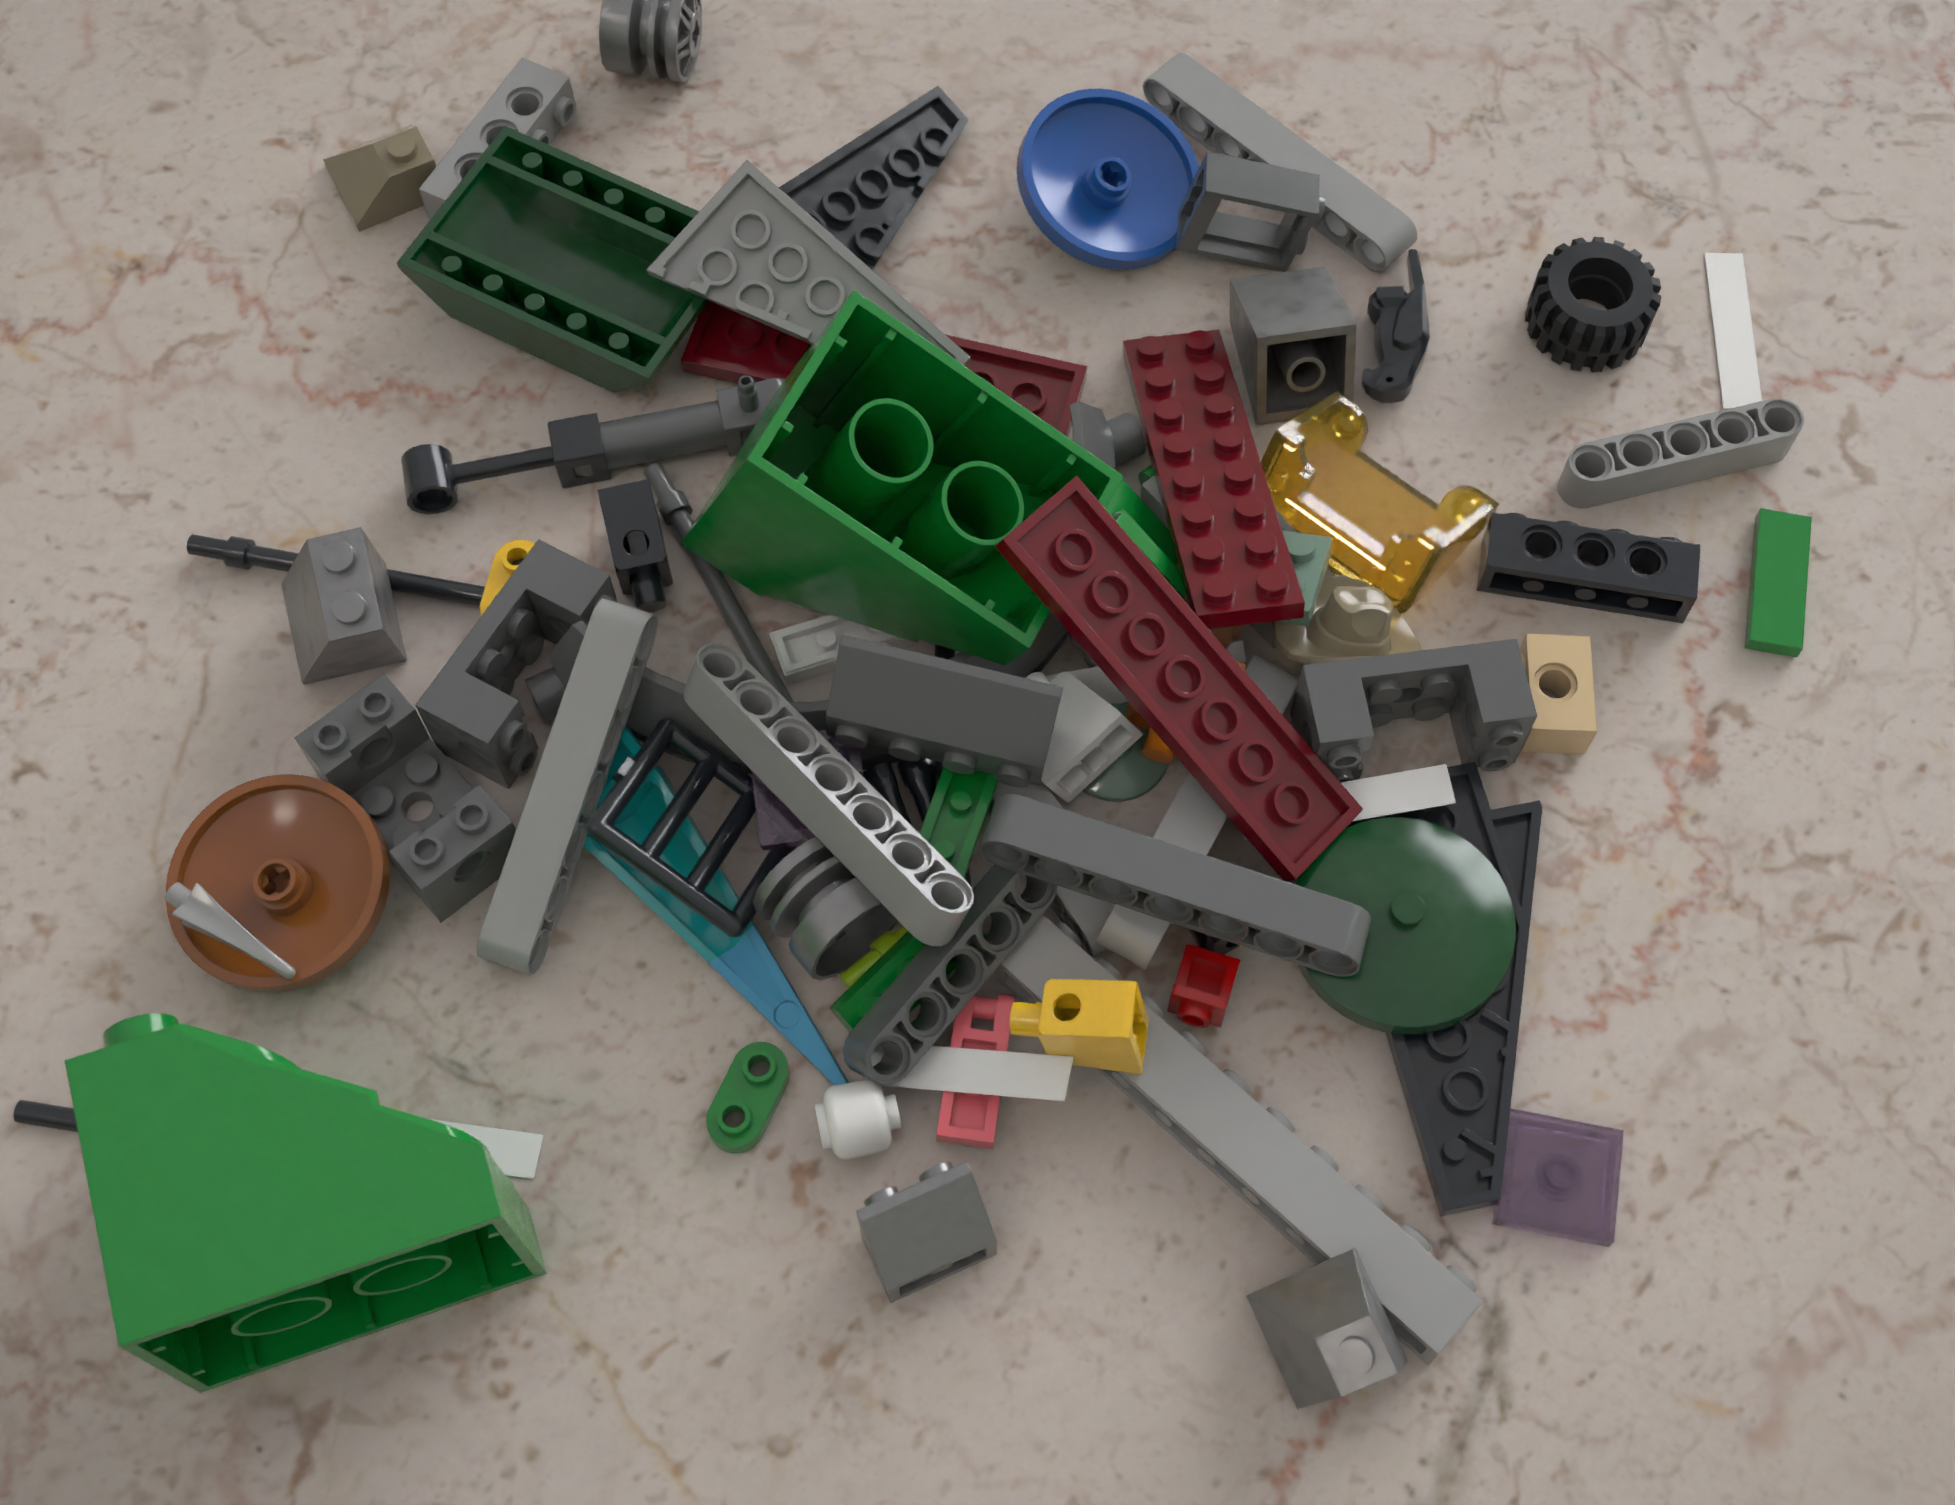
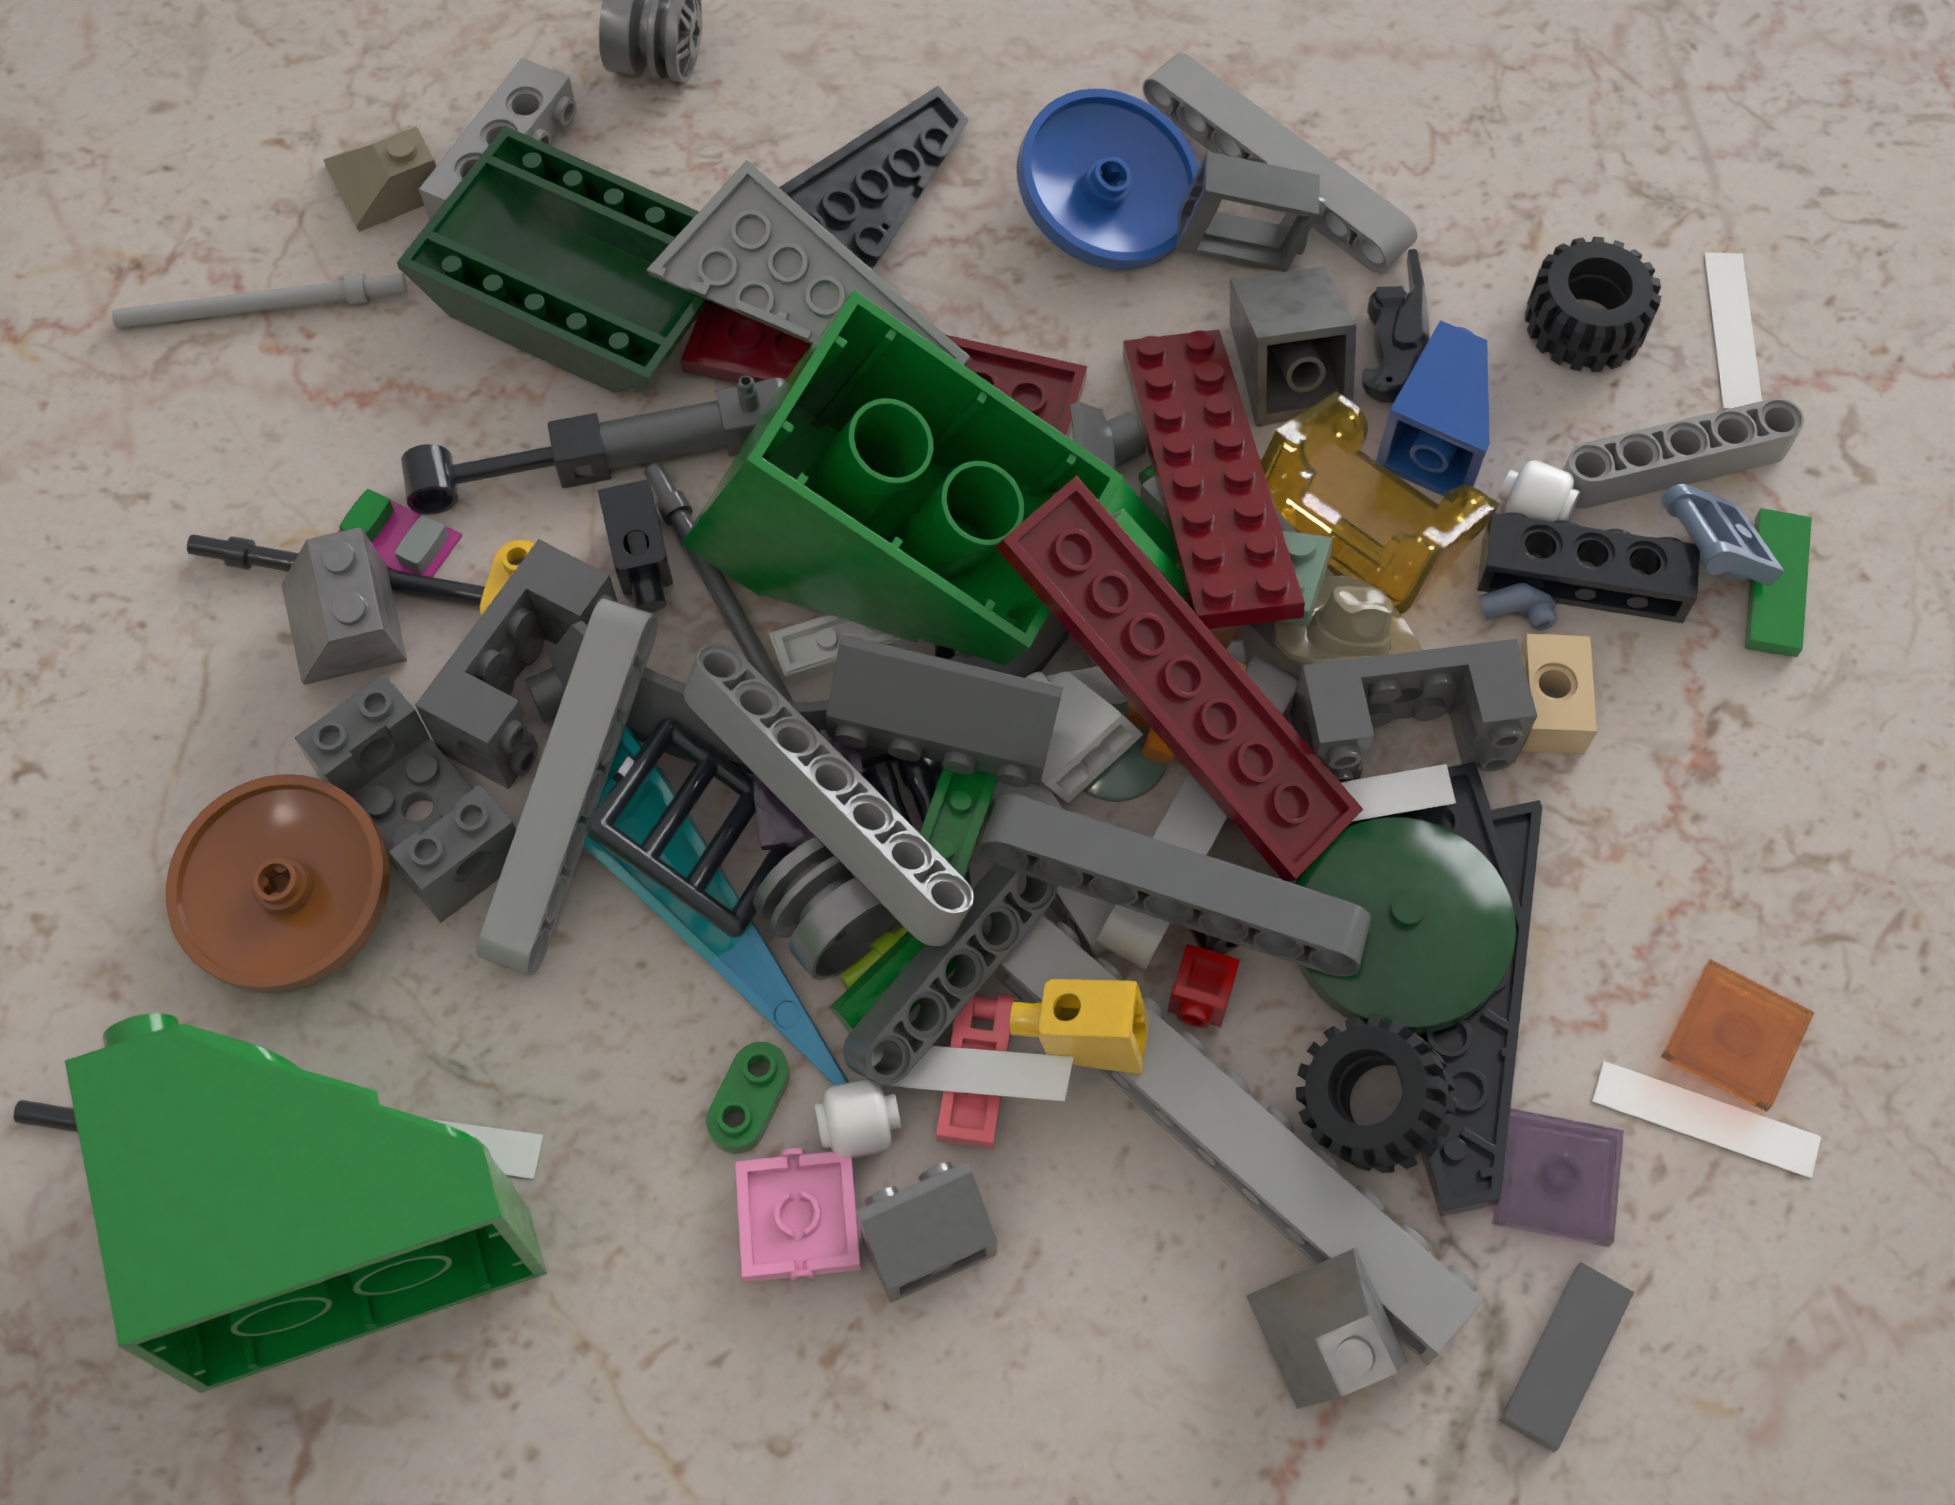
(204, 914): light grey piece -> none
(353, 288): none -> light grey bar
(401, 535): none -> piece
(797, 1216): none -> bright pink plate
(1338, 1068): none -> black tyre
(1441, 415): none -> blue slope
(1524, 600): none -> sand blue arm
(1540, 492): none -> white head
(1566, 1357): none -> dark grey tile
(1707, 1119): none -> white sticker
(1722, 535): none -> sand blue plate
(1737, 1035): none -> clear orange tile

